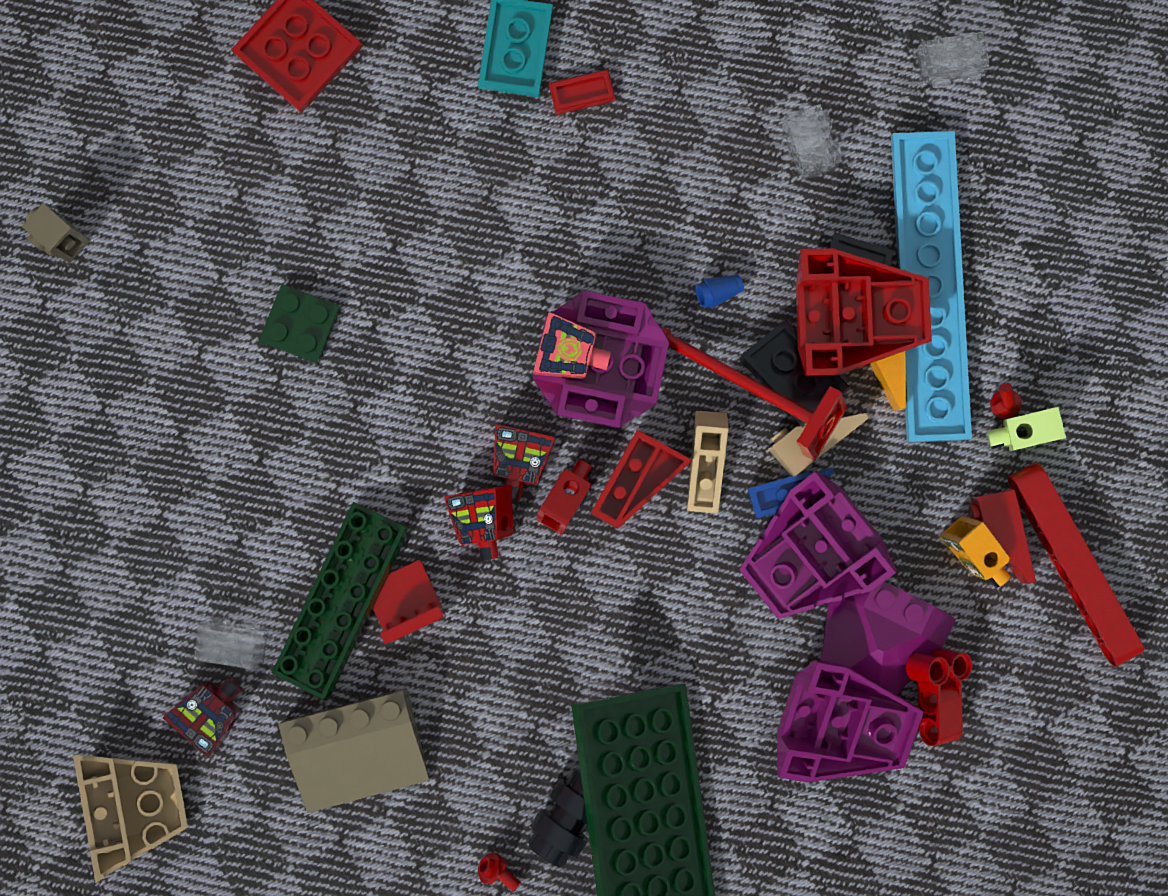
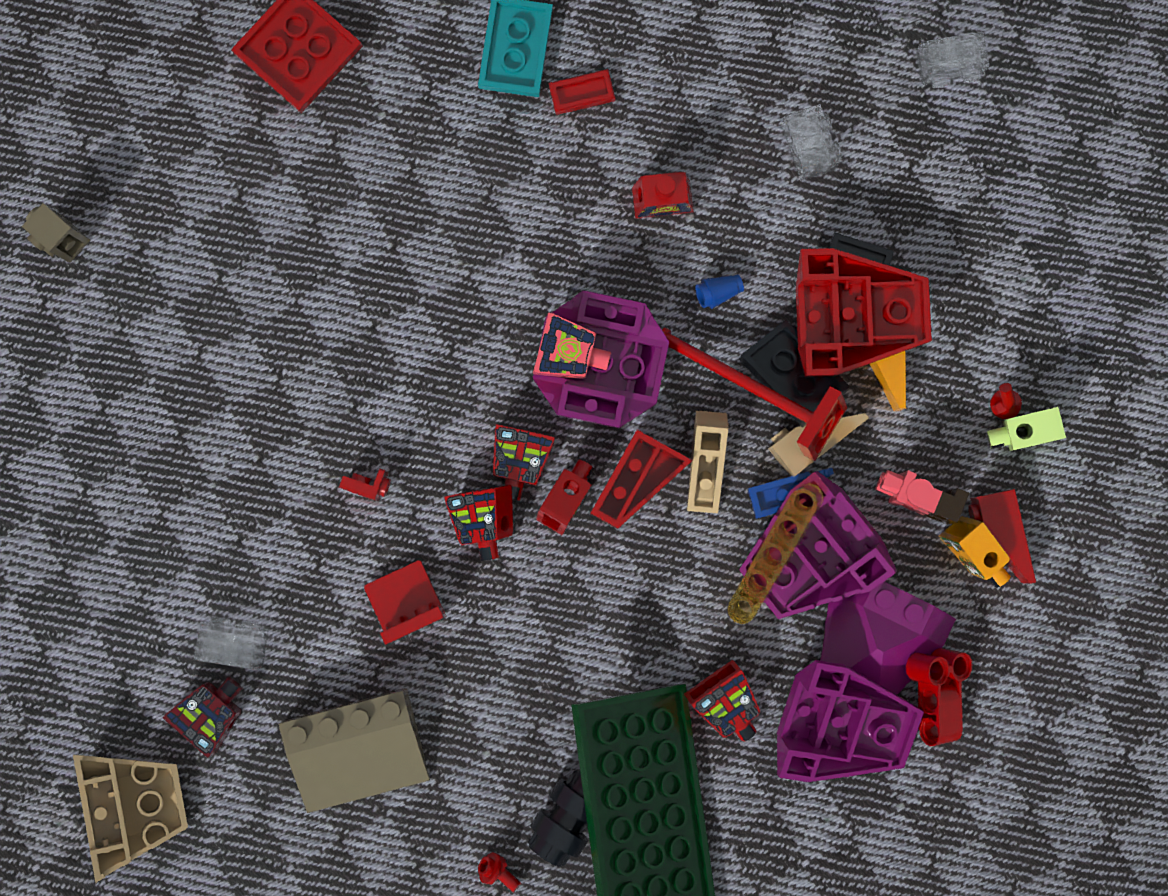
(299, 324): dark green plate -> none
(340, 601): dark green plate -> none
(360, 485): none -> red bracket
(662, 195): none -> red torso
(726, 702): none -> torso
(765, 564): none -> clear yellow beam
(922, 497): none -> coral hips
(931, 247): medium azure plate -> none
(1075, 564): red beam -> none

